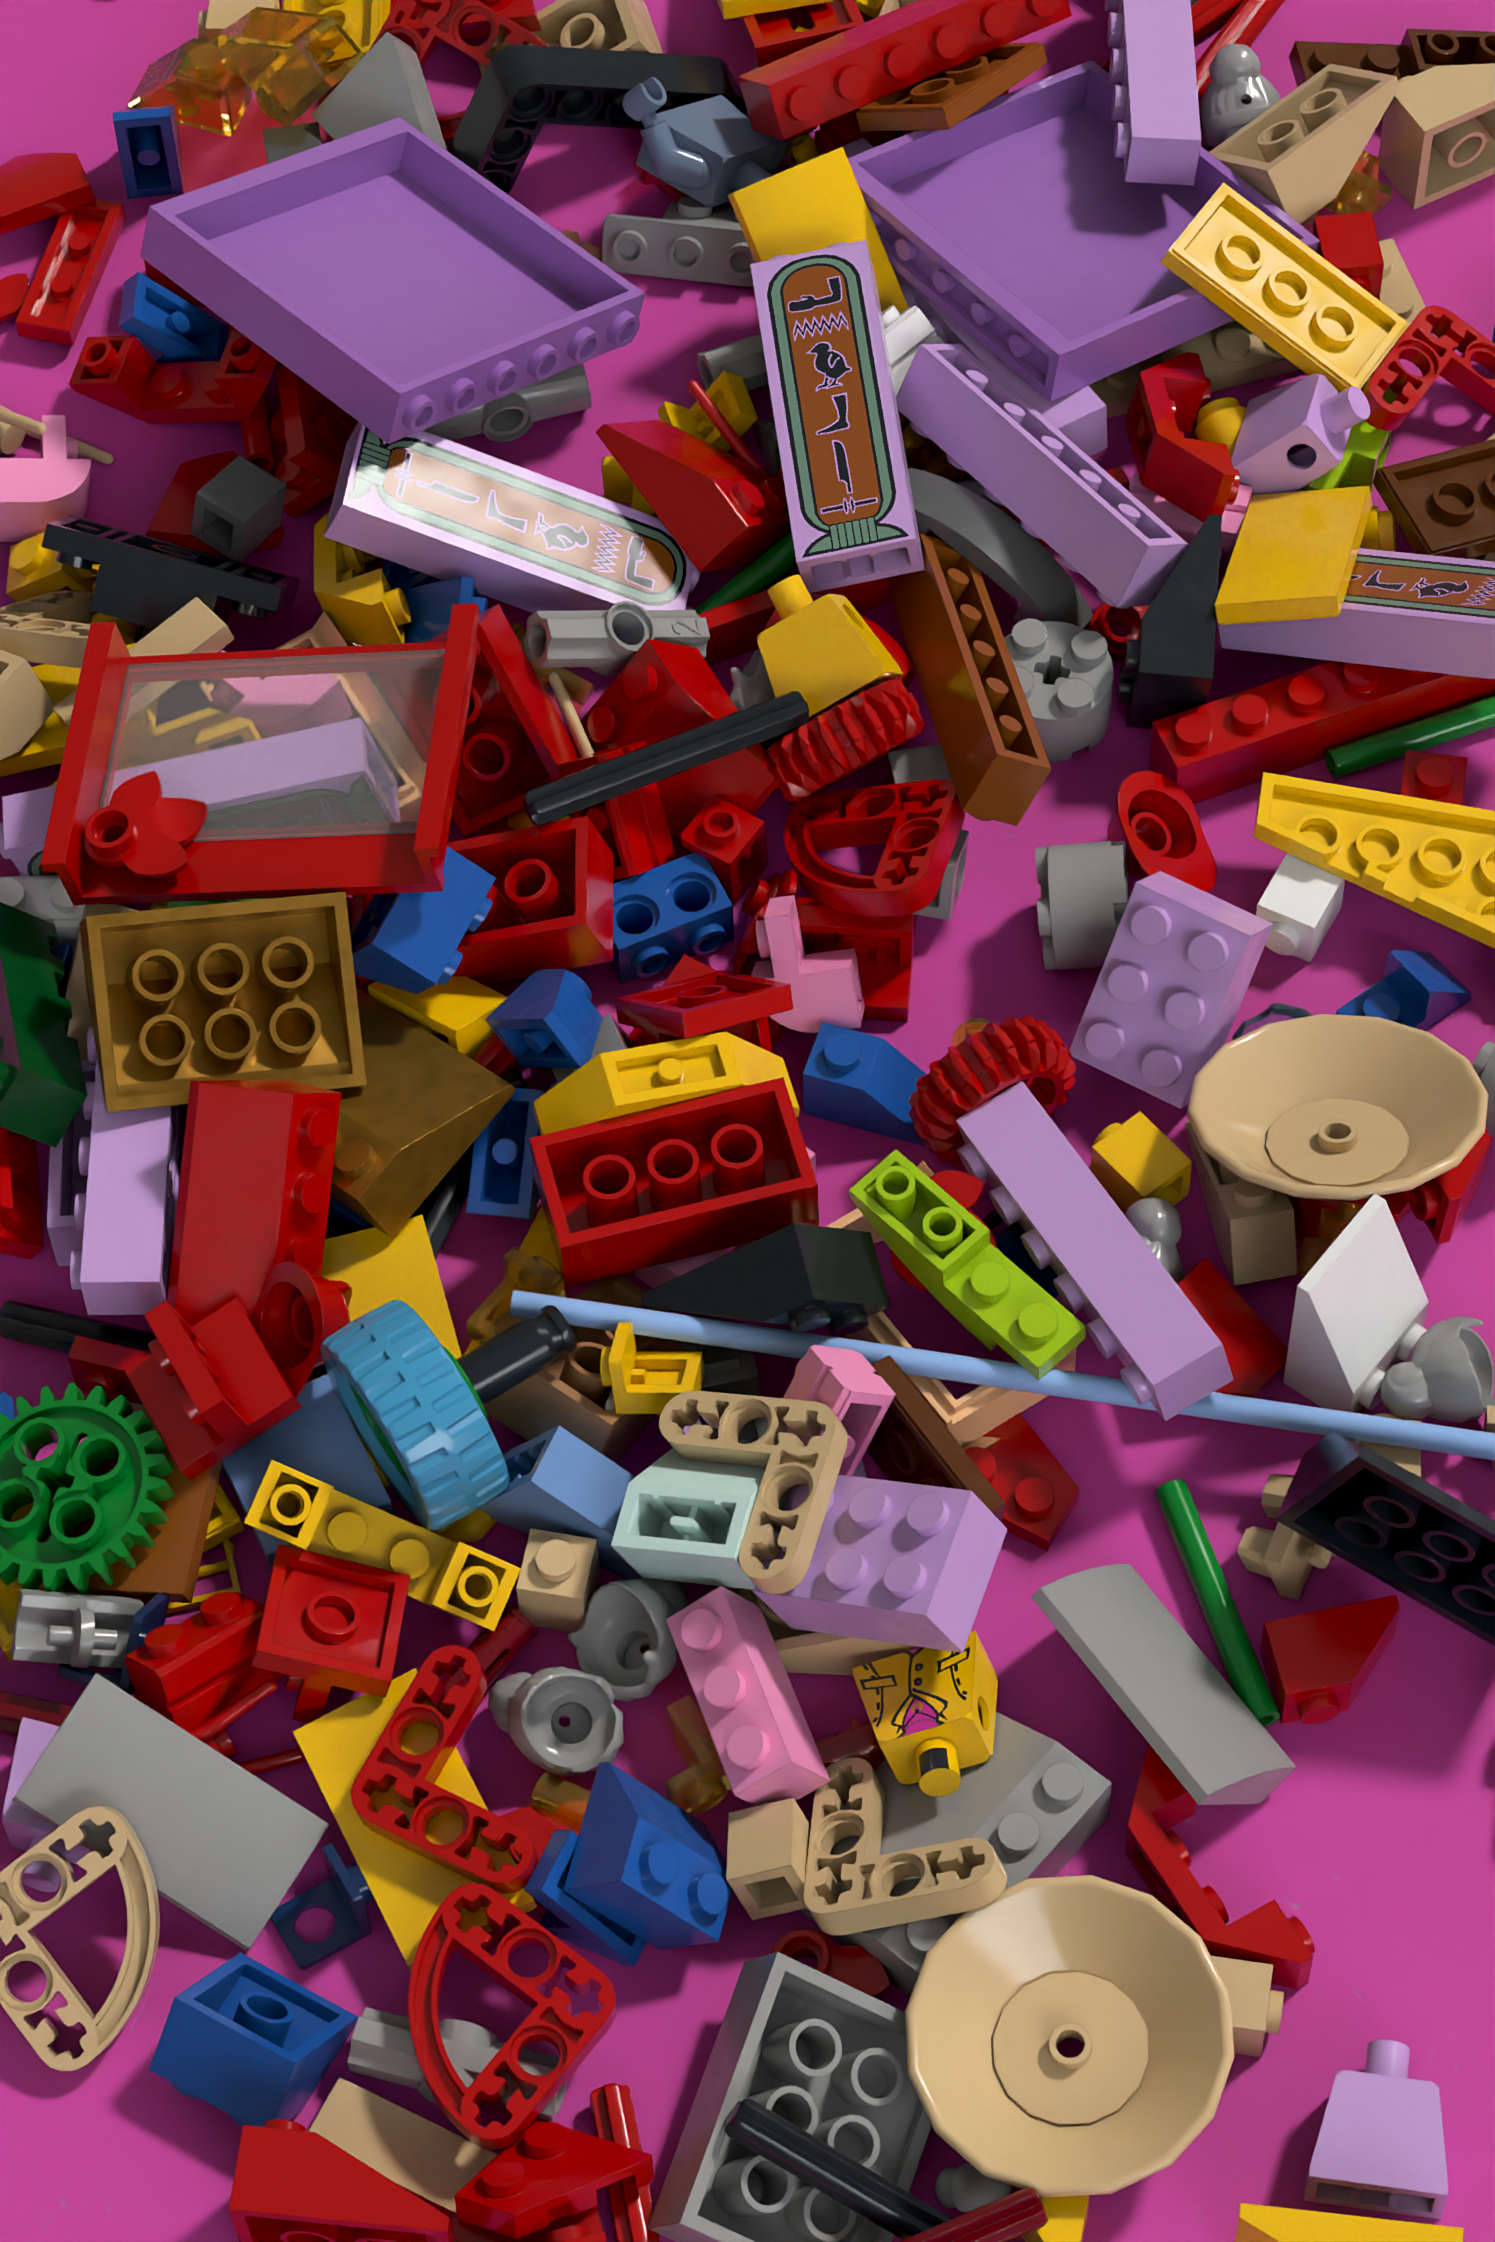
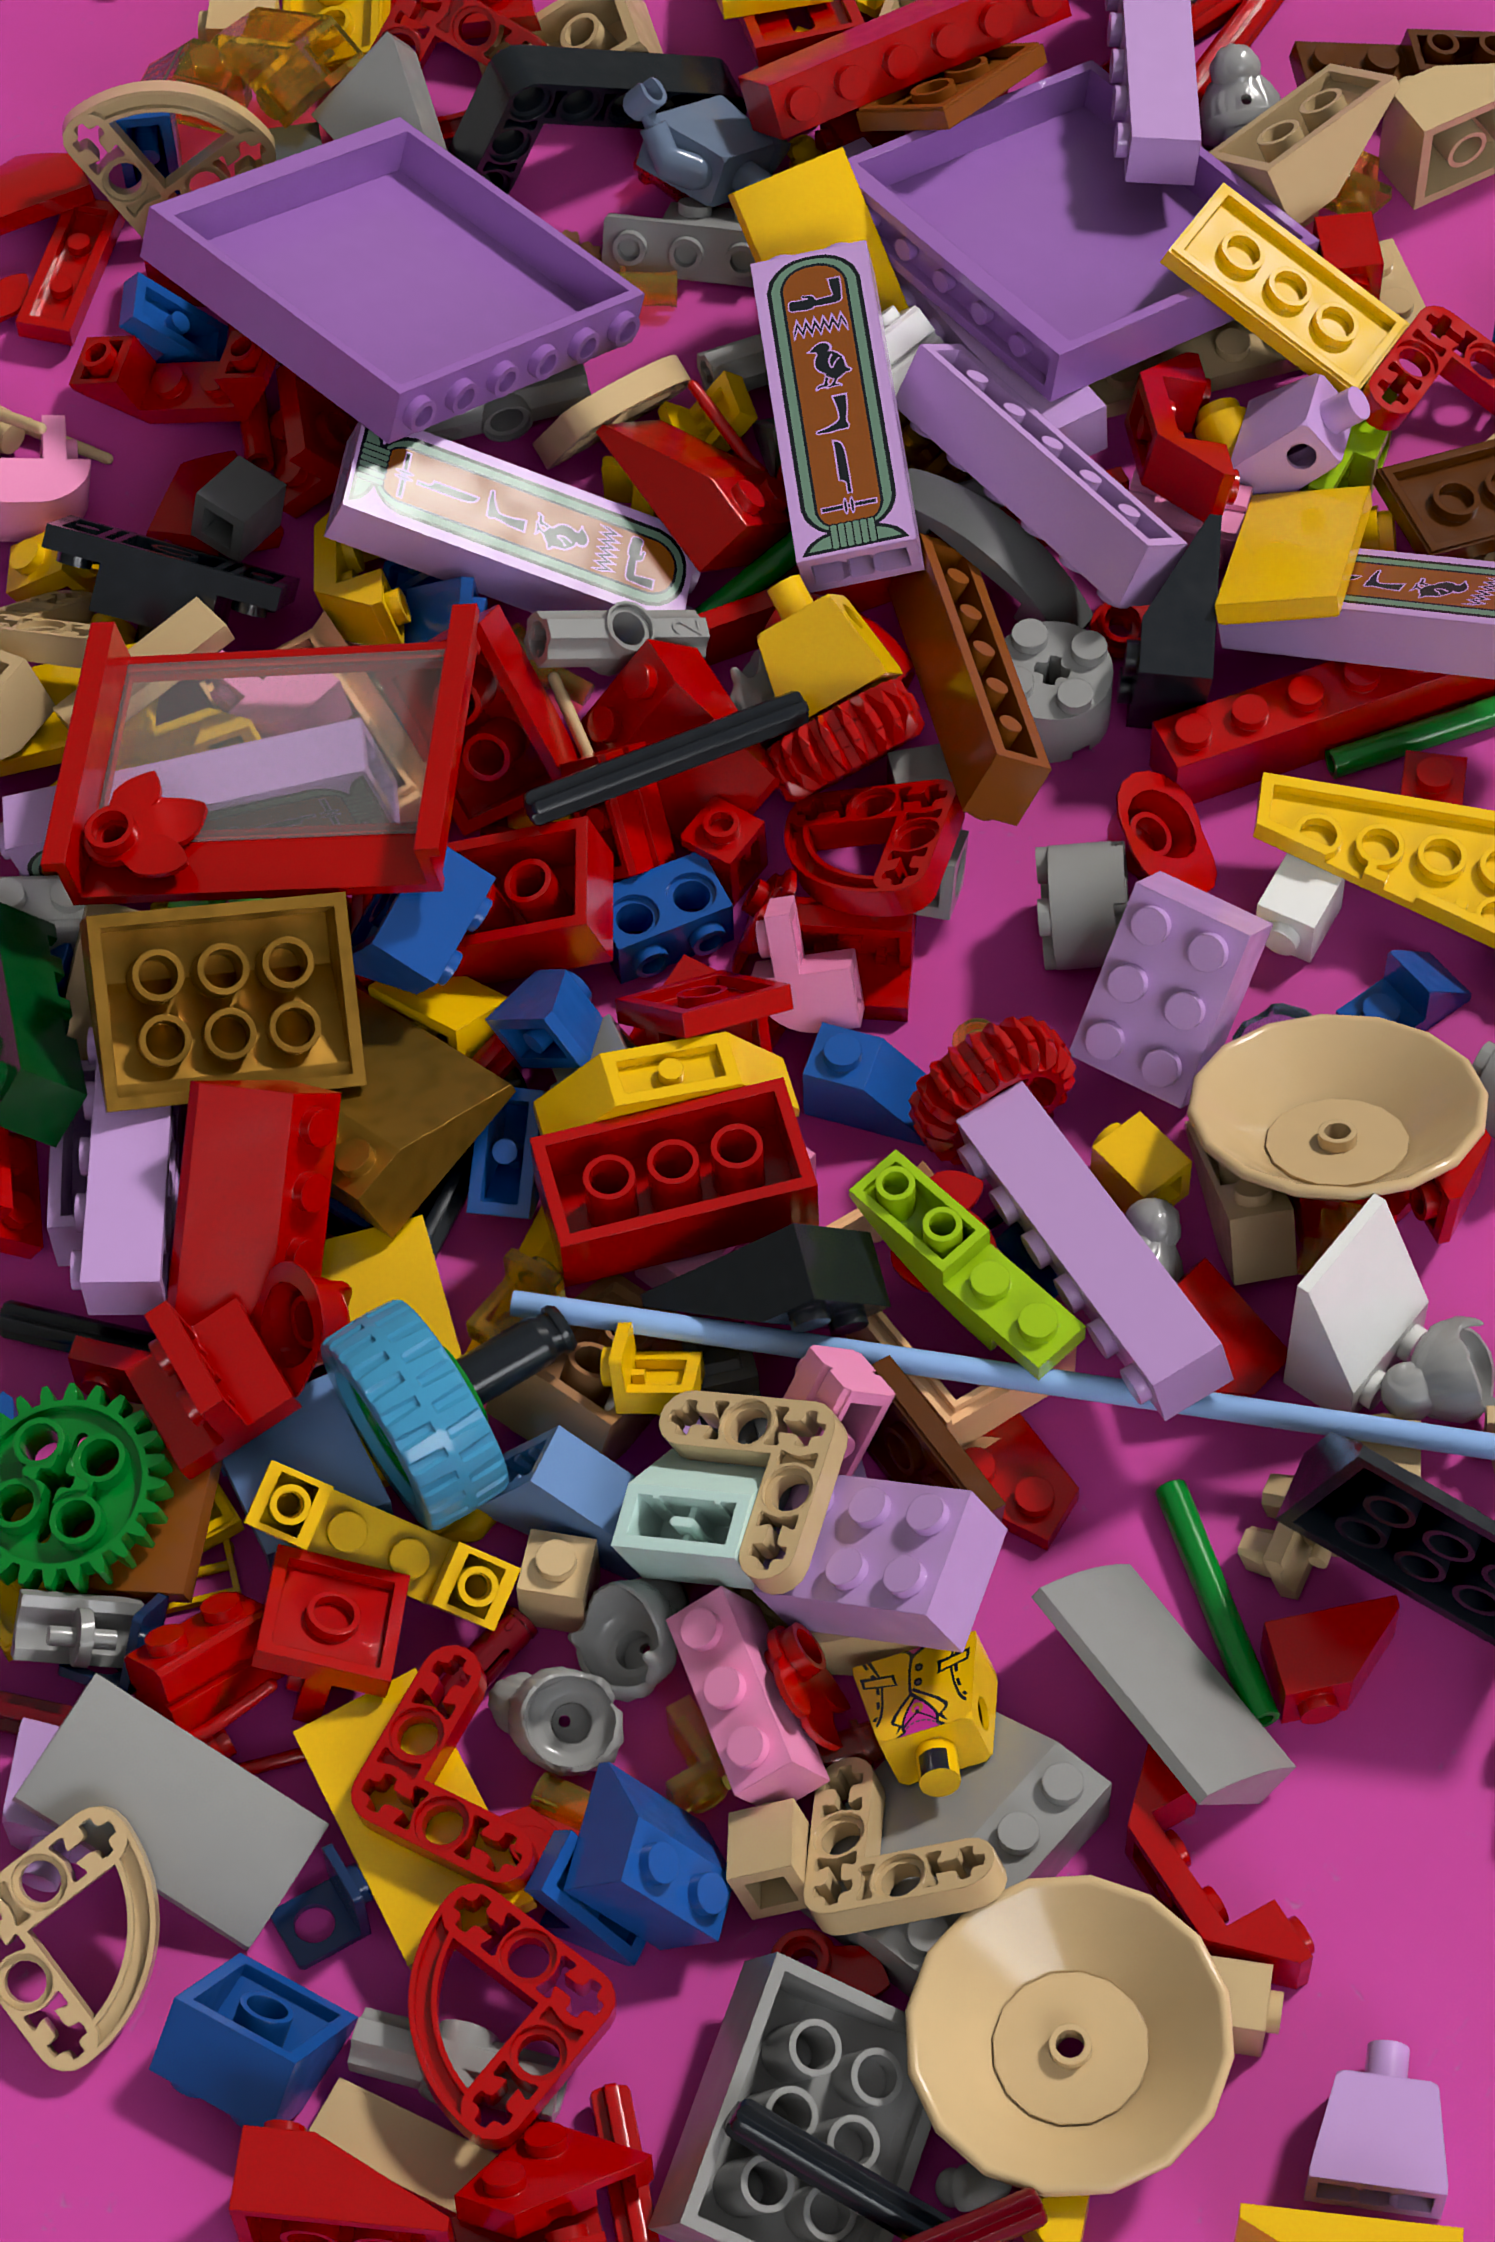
(156, 97): none -> tan beam
(616, 403): none -> tan beam
(659, 287): none -> clear yellow pin
(805, 1682): none -> red plate

